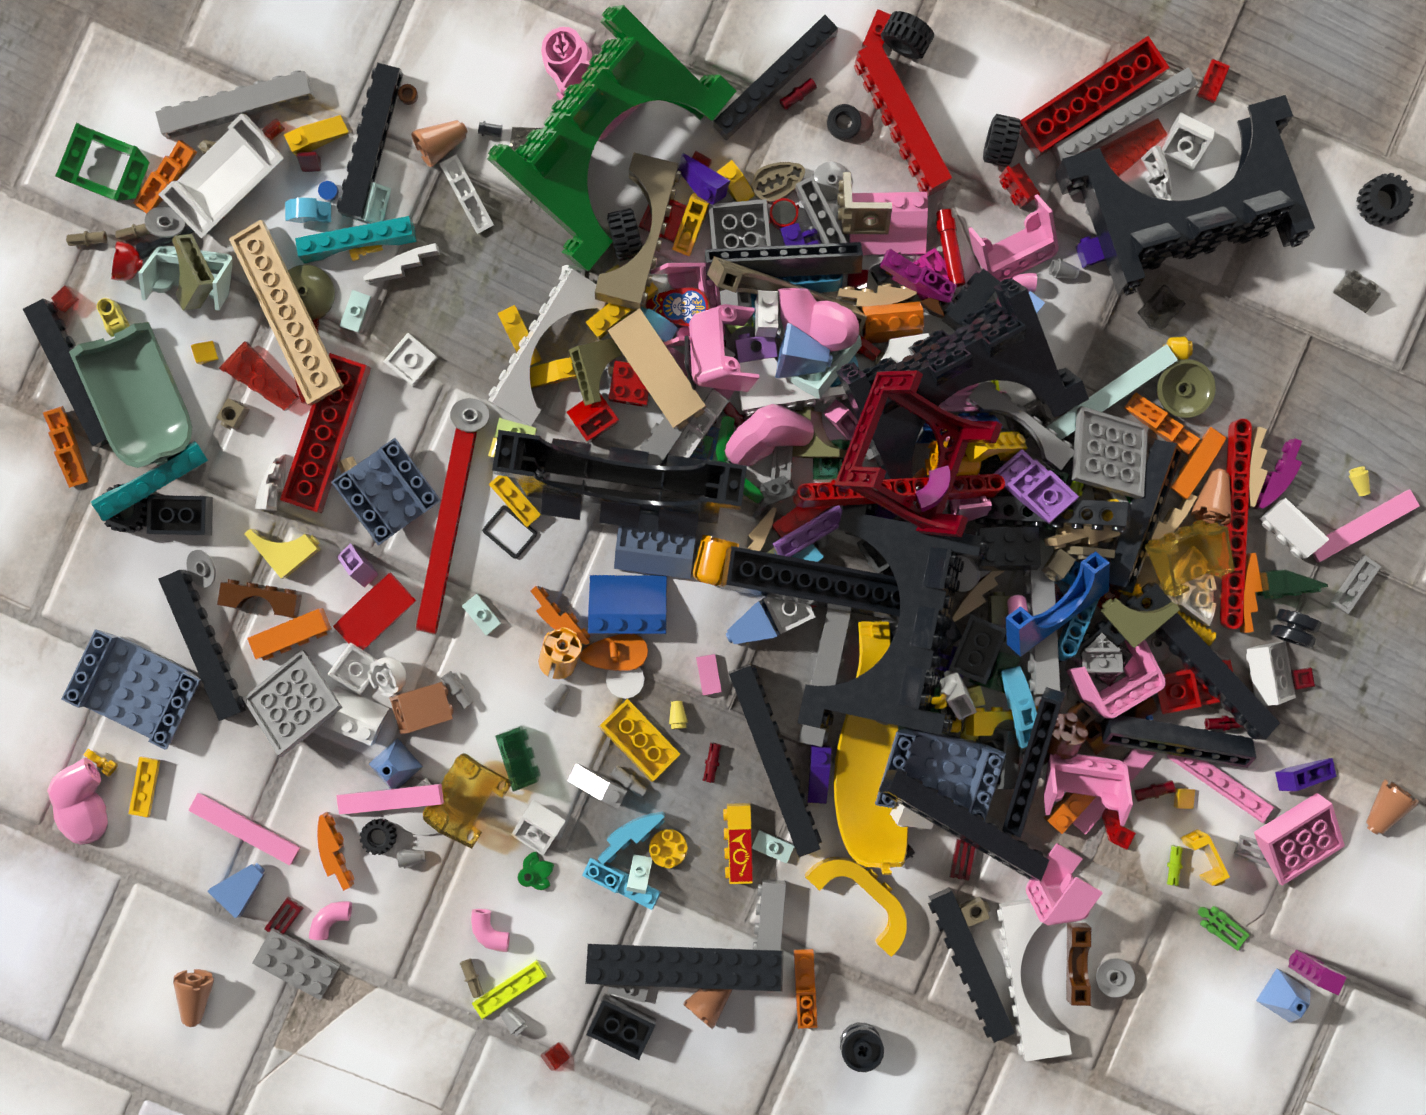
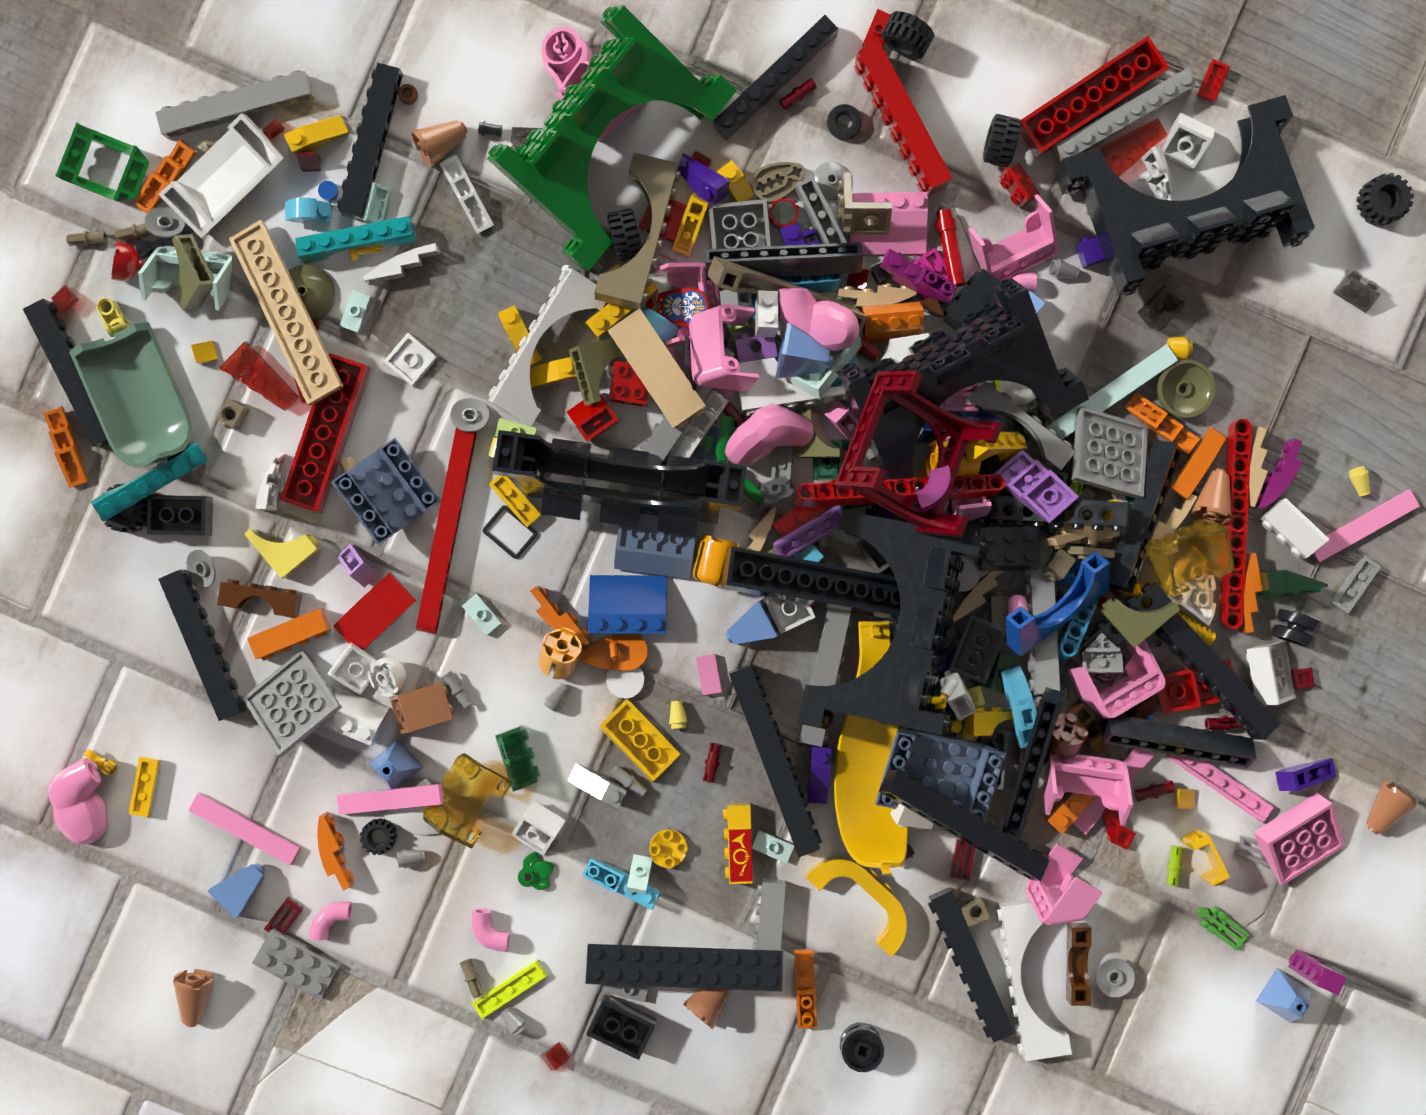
(132, 687): sand blue slope -> none
(636, 829): medium azure slope -> none

